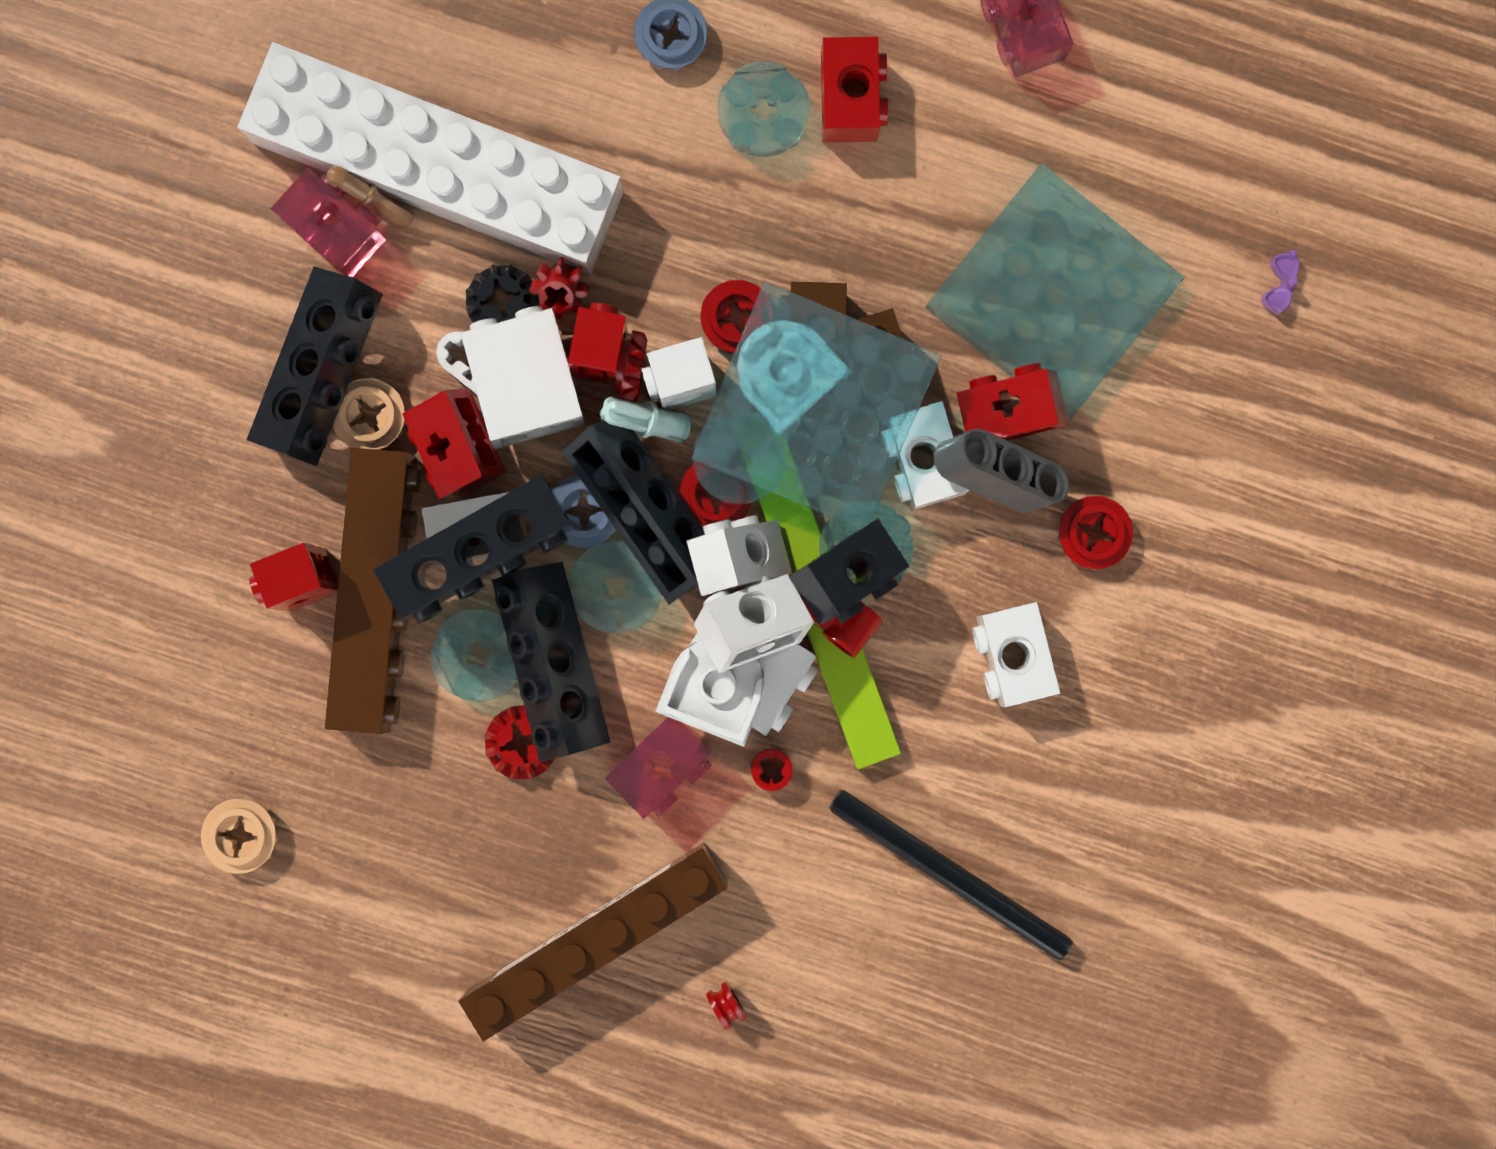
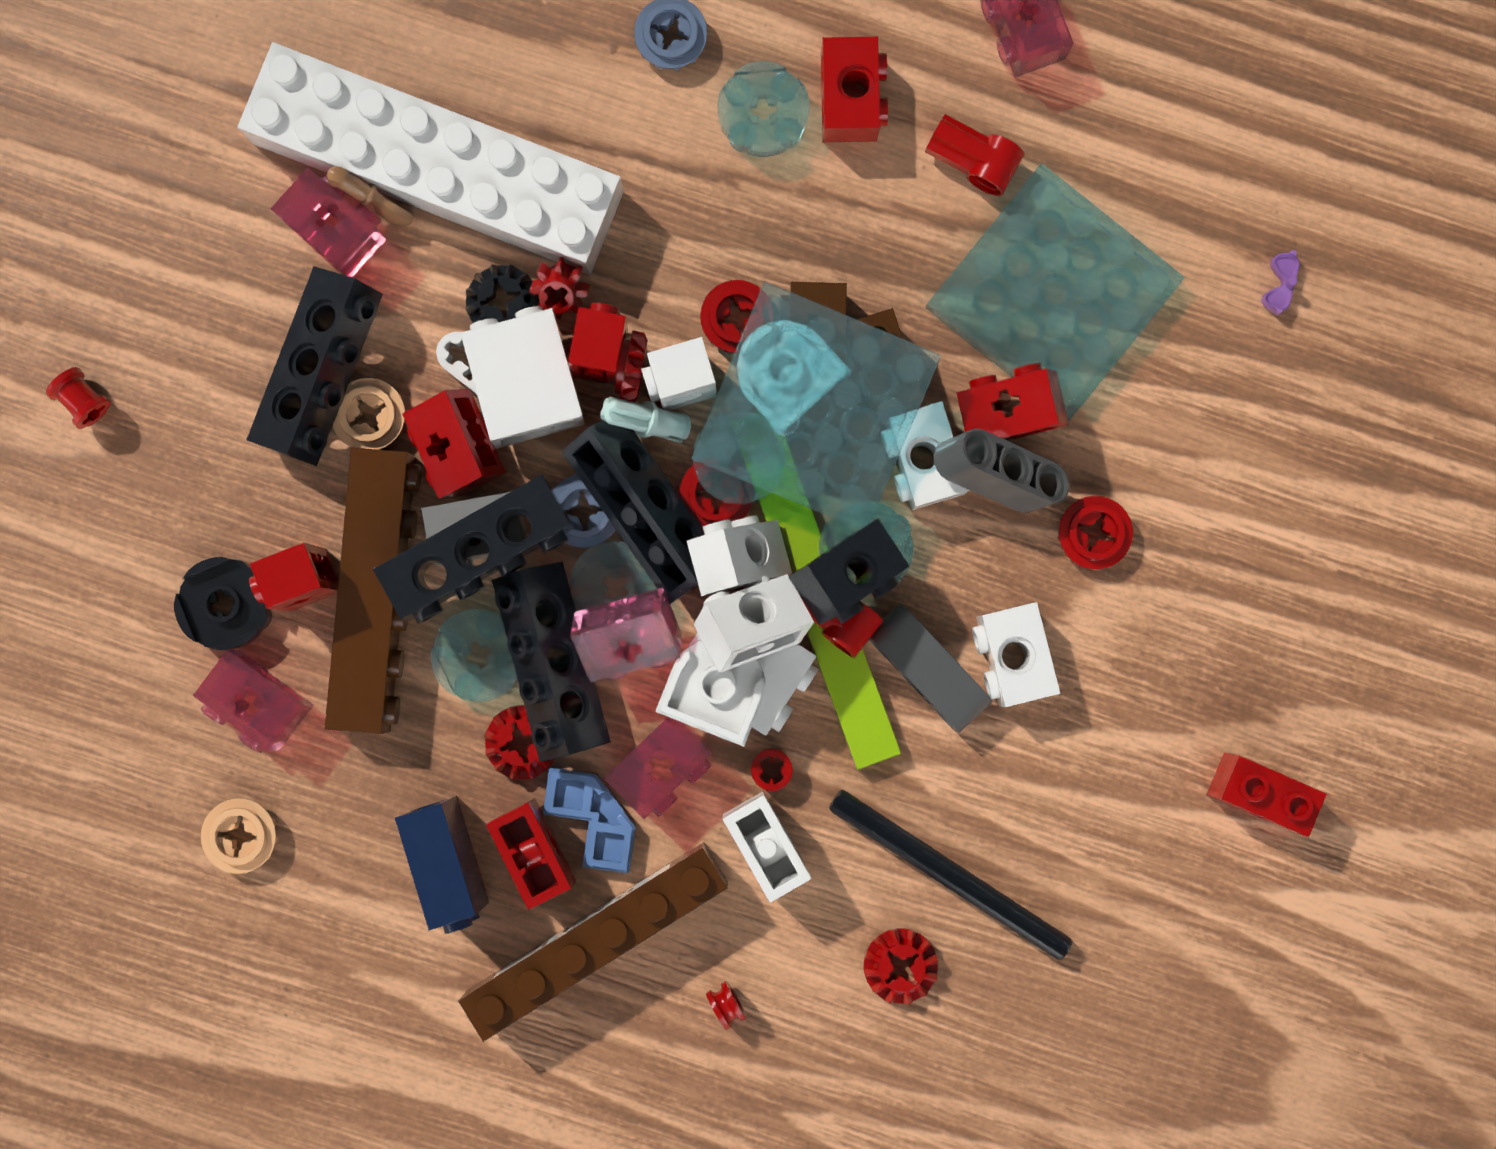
(78, 397): none -> red bush
(198, 594): none -> black plate
(278, 704): none -> clear pink brick
(443, 865): none -> dark blue brick
(531, 854): none -> red brick
(588, 798): none -> medium blue tile
(627, 635): none -> clear pink brick
(766, 846): none -> white brick
(904, 944): none -> red gear
(930, 669): none -> dark grey beam
(985, 160): none -> red piece
(1266, 794): none -> red brick

